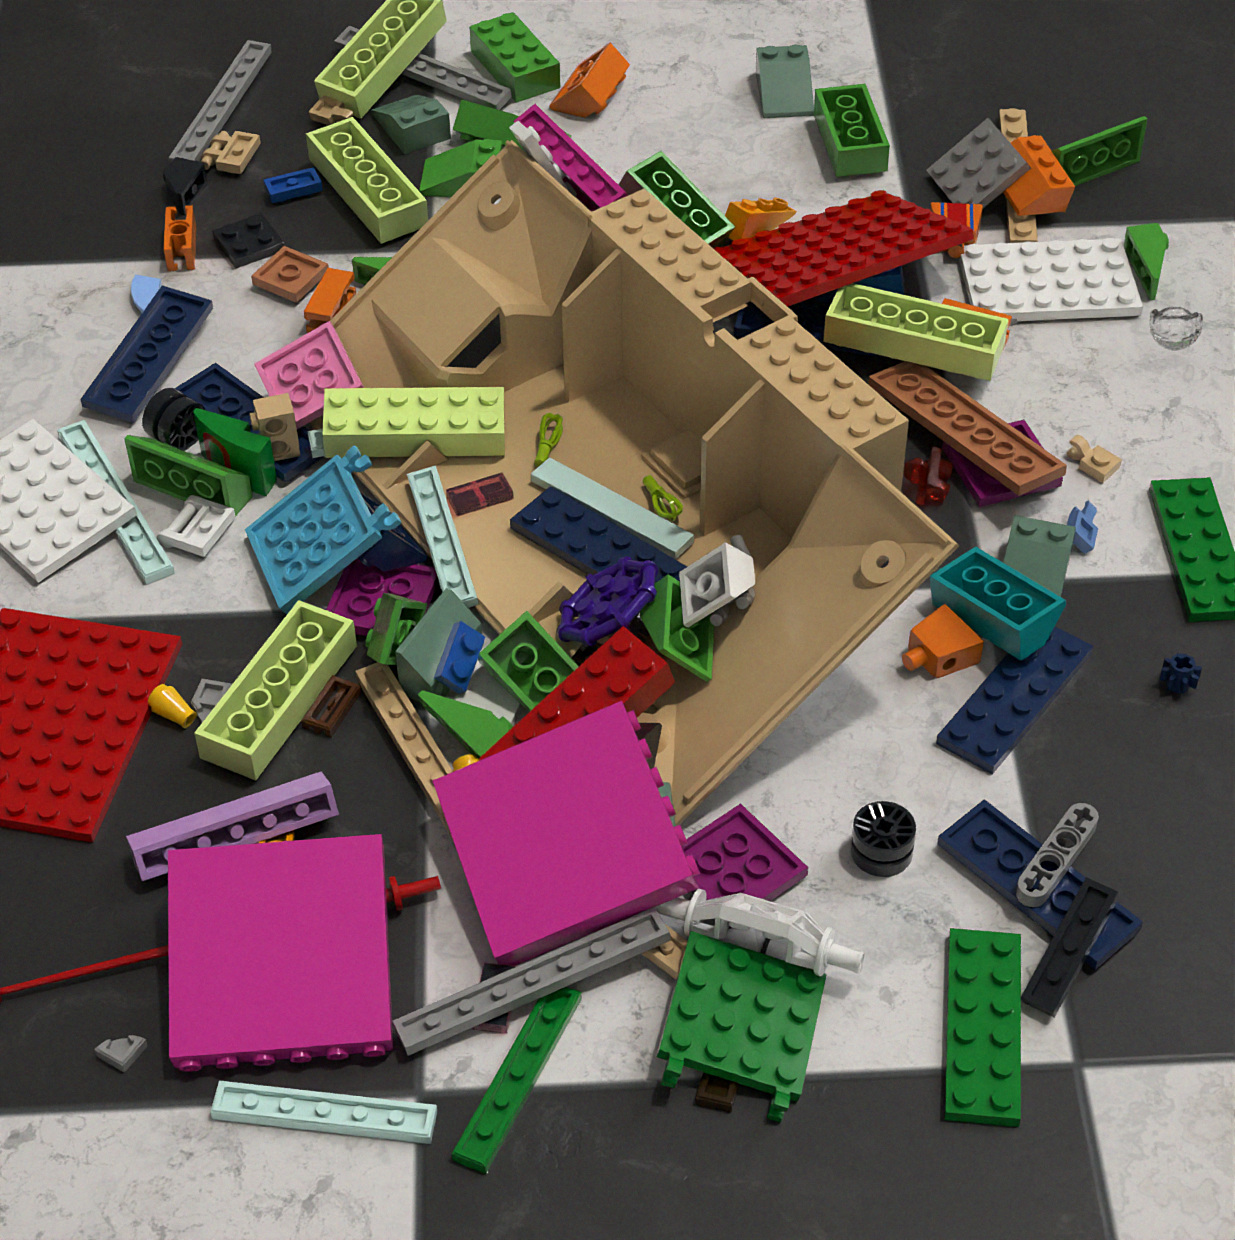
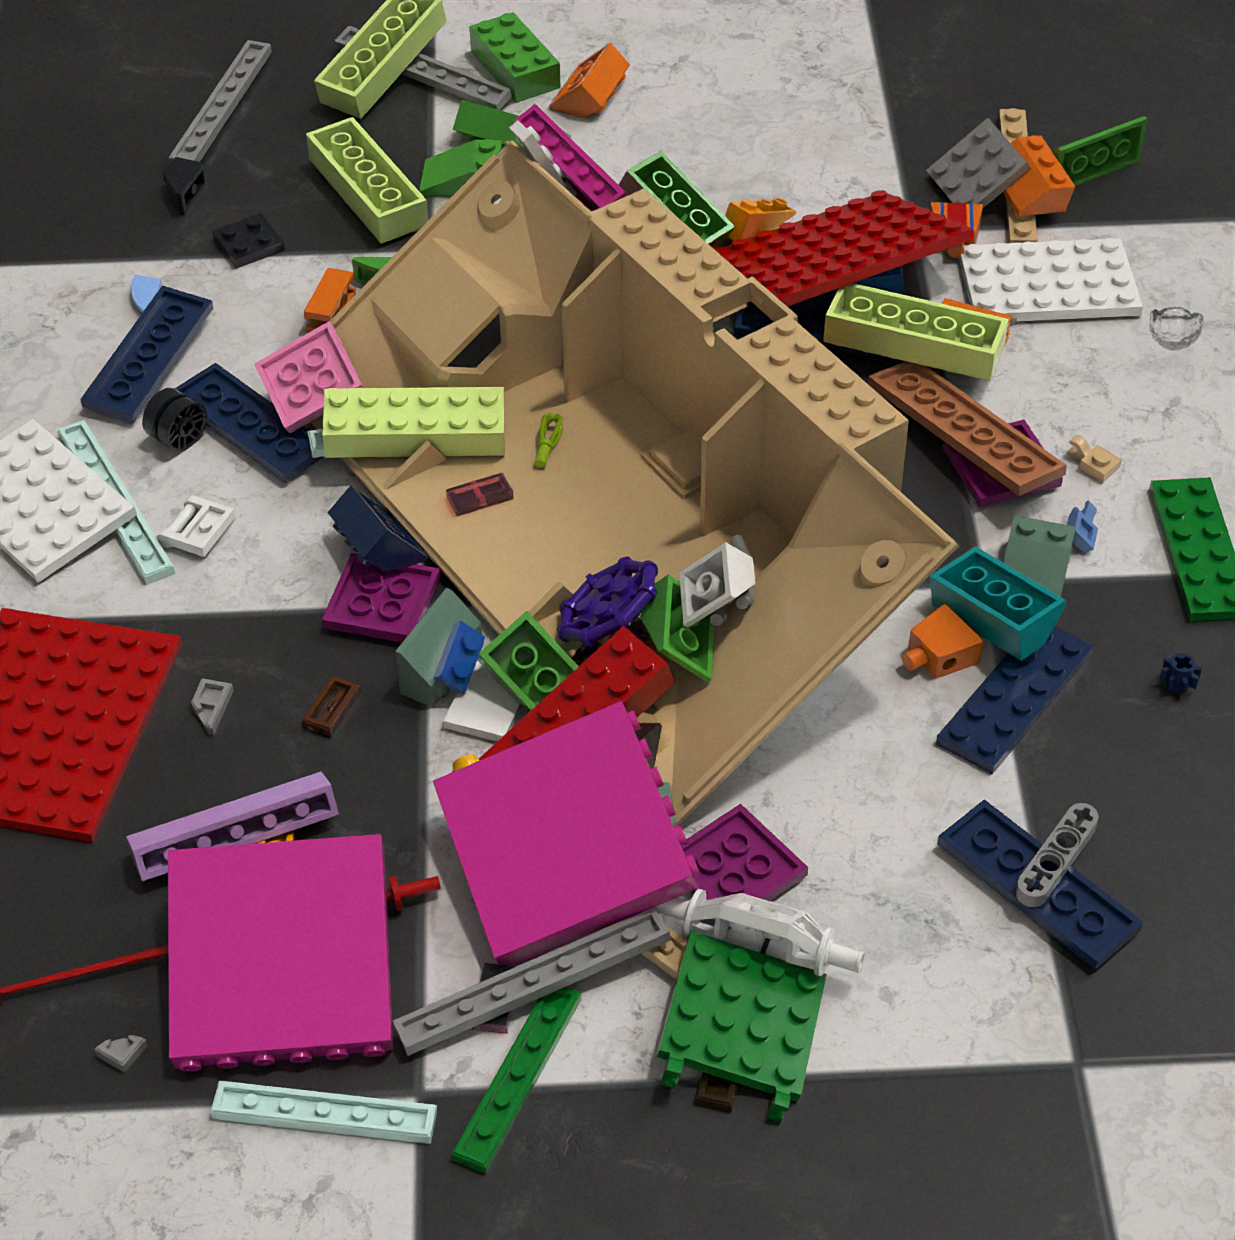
(170, 705): yellow cone -> none
(180, 238): orange piece -> none
(185, 474): bright green slope -> none
(231, 153): tan plate -> none
(235, 447): green slope -> none
(275, 690): yellowish green brick -> none
(276, 419): tan brick -> none
(289, 274): nougat plate -> none
(292, 185): blue plate -> none
(317, 530): medium azure plate -> none
(329, 110): tan plate -> none
(393, 624): bright green slope -> none
(405, 730): tan plate -> none
(414, 122): sand green slope -> none
(441, 534): light aqua tile -> none
(469, 725): bright green slope -> none
(584, 536): dark blue plate -> none
(614, 507): light aqua tile -> none
(657, 494): lime piece -> none
(784, 81): sand green slope -> none
(851, 130): bright green brick -> none
(883, 838): black wheel -> none
(929, 476): clear red hips -> none
(983, 1028): green plate -> none
(1070, 947): black plate -> none
(1146, 250): bright green slope -> none

